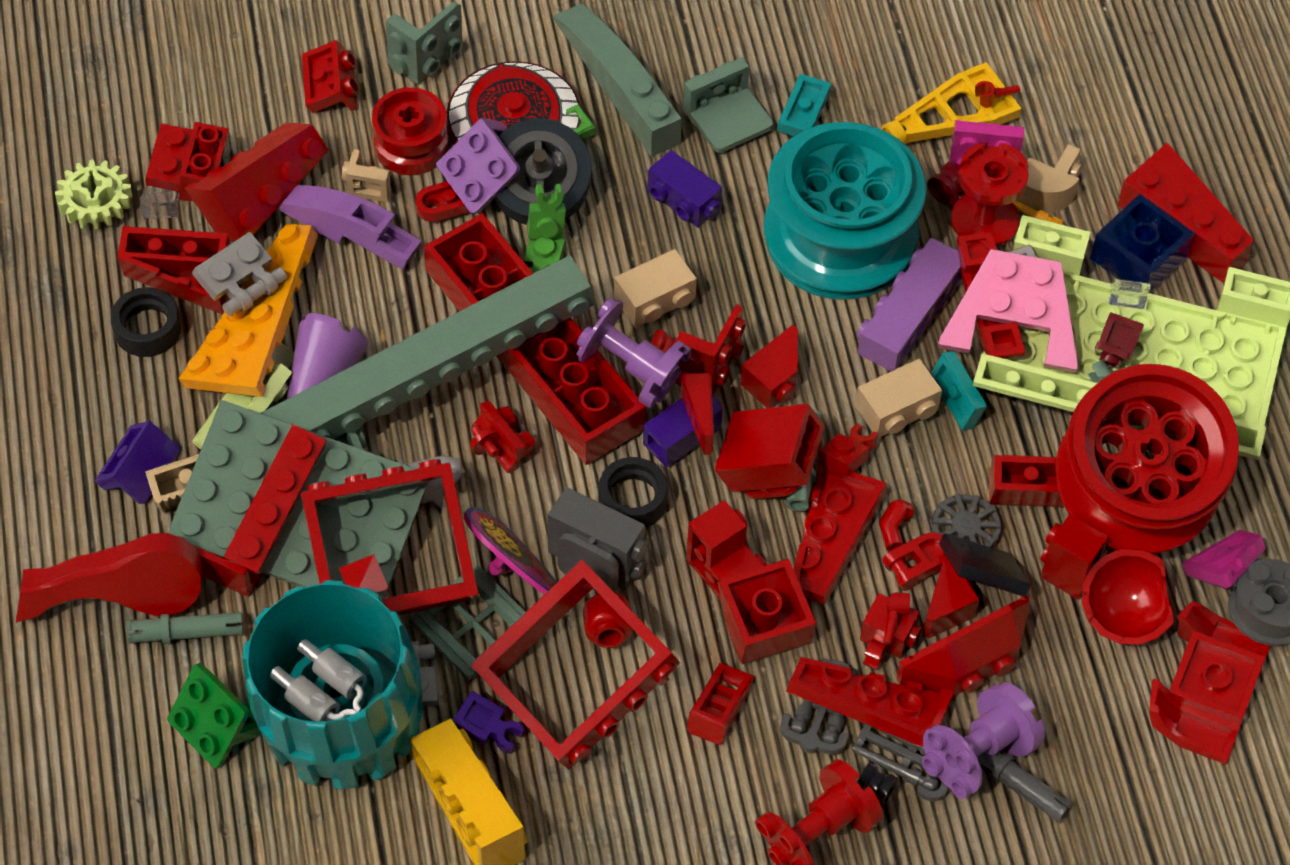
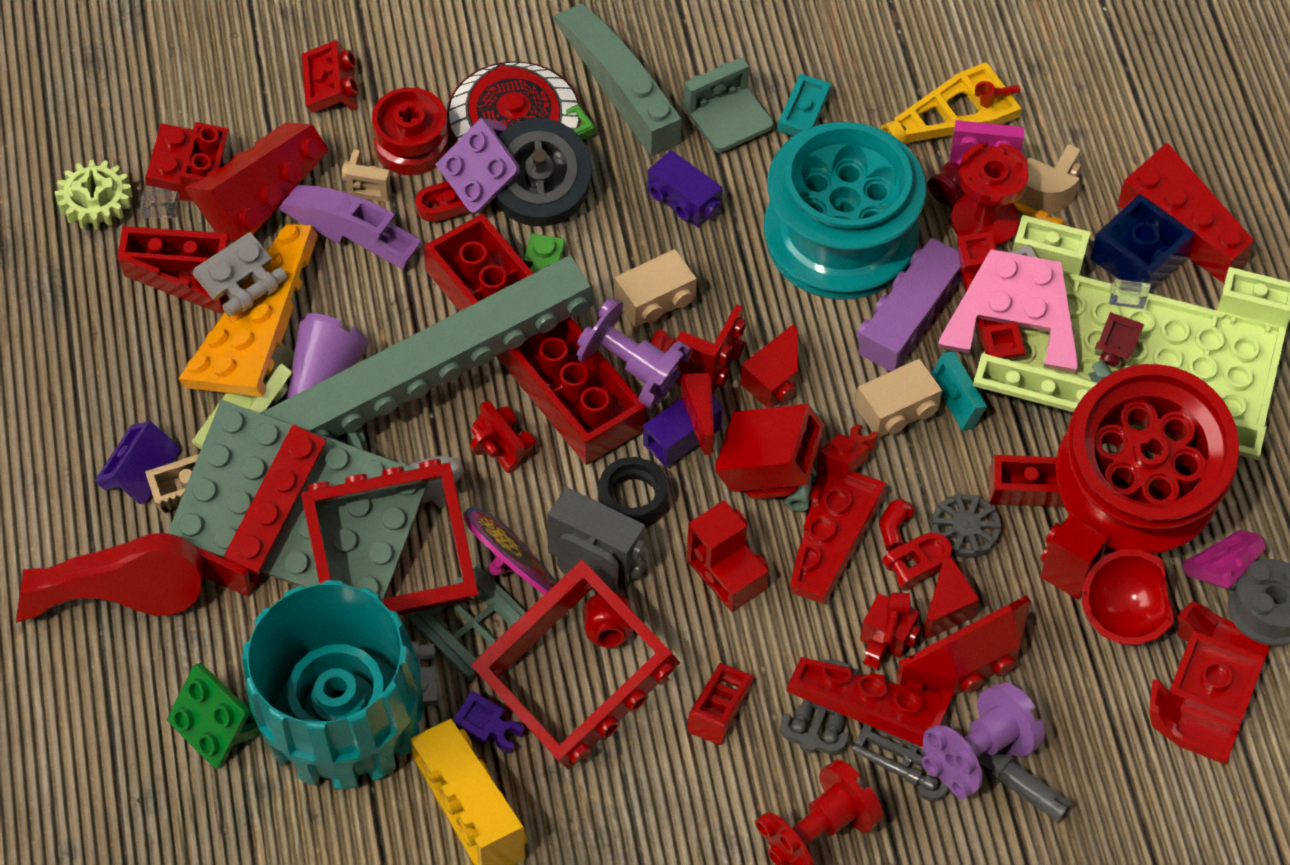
(145, 344): black tyre -> none
(184, 627): sand green pin -> none
(334, 671): light grey piece -> none
(363, 574): red slope -> none
(422, 51): sand green bracket -> none
(547, 215): bright green plate -> none
(766, 611): red slope -> none
(880, 784): black wheel -> none
(984, 564): black tile -> none

